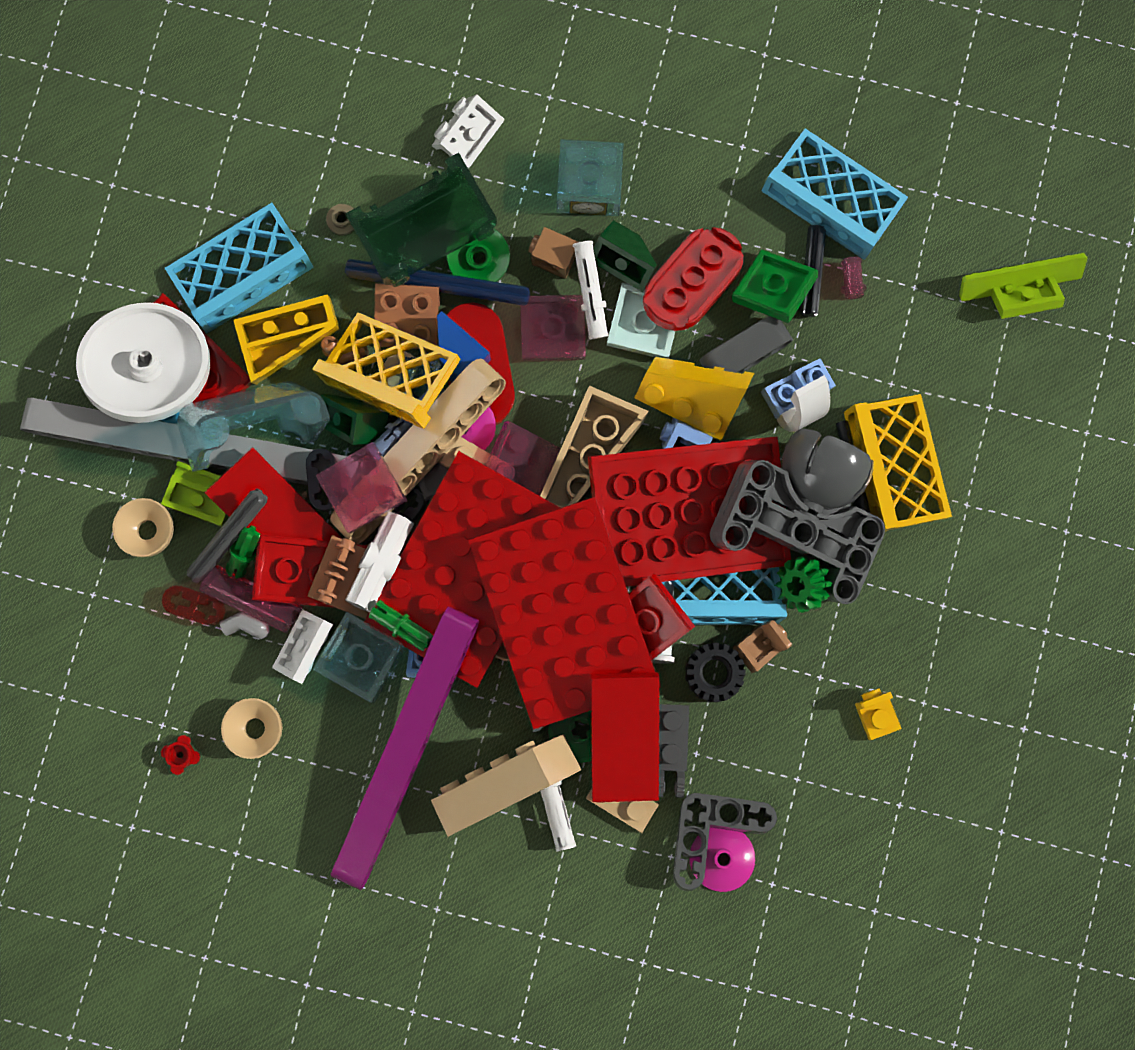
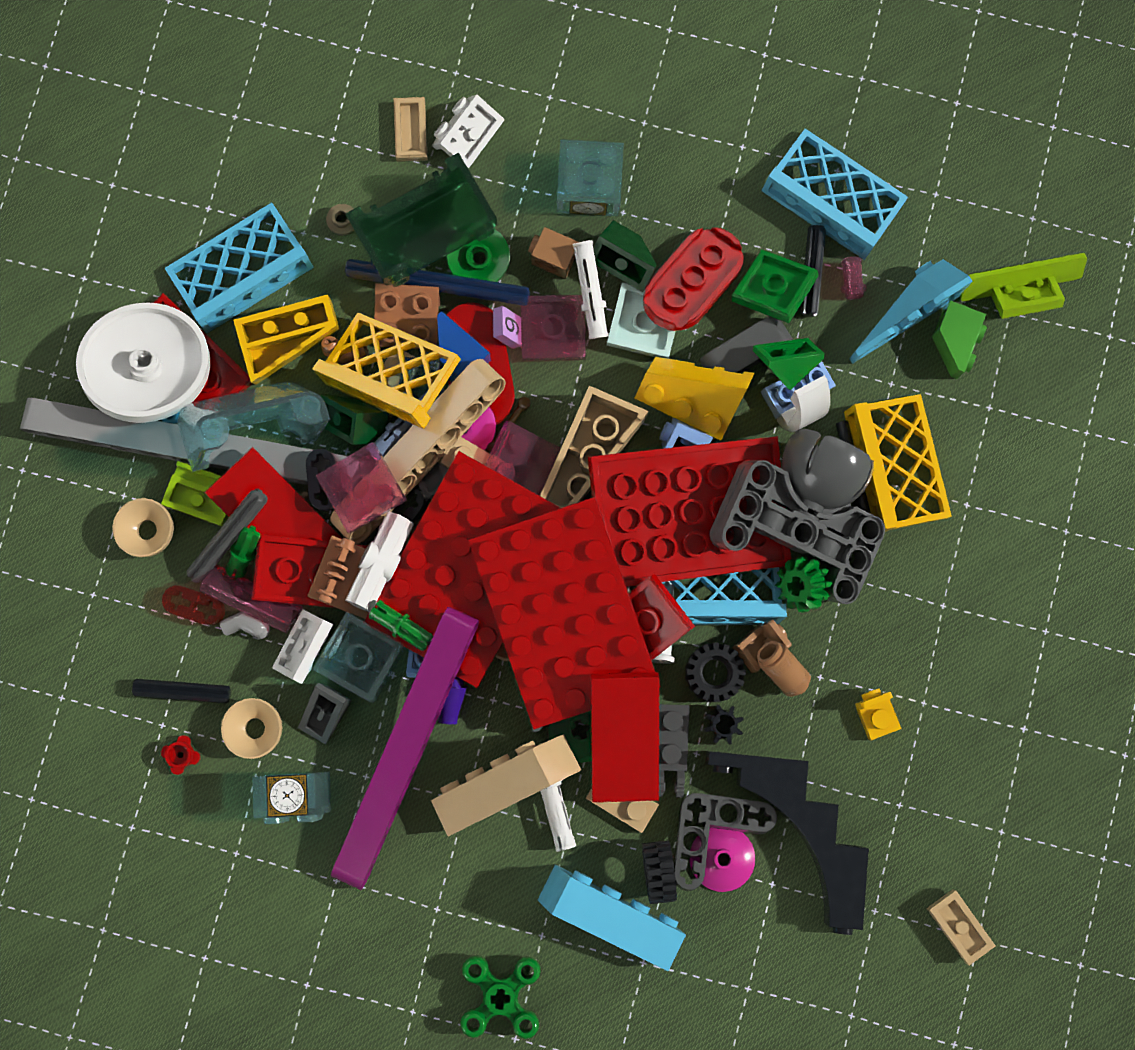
(181, 690): none -> black axle
(291, 795): none -> brick
(323, 712): none -> dark grey slope
(410, 129): none -> tan tile
(453, 703): none -> dark purple cone
(507, 327): none -> lavender tile
(511, 1008): none -> green gear
(523, 404): none -> dark brown hinge
(612, 918): none -> medium azure wedge
(659, 872): none -> black tyre
(732, 729): none -> black gear
(783, 668): none -> medium nougat head
(790, 359): none -> green slope
(839, 866): none -> black arch
(924, 296): none -> medium azure wedge
(956, 336): none -> bright green slope
(961, 927): none -> tan plate

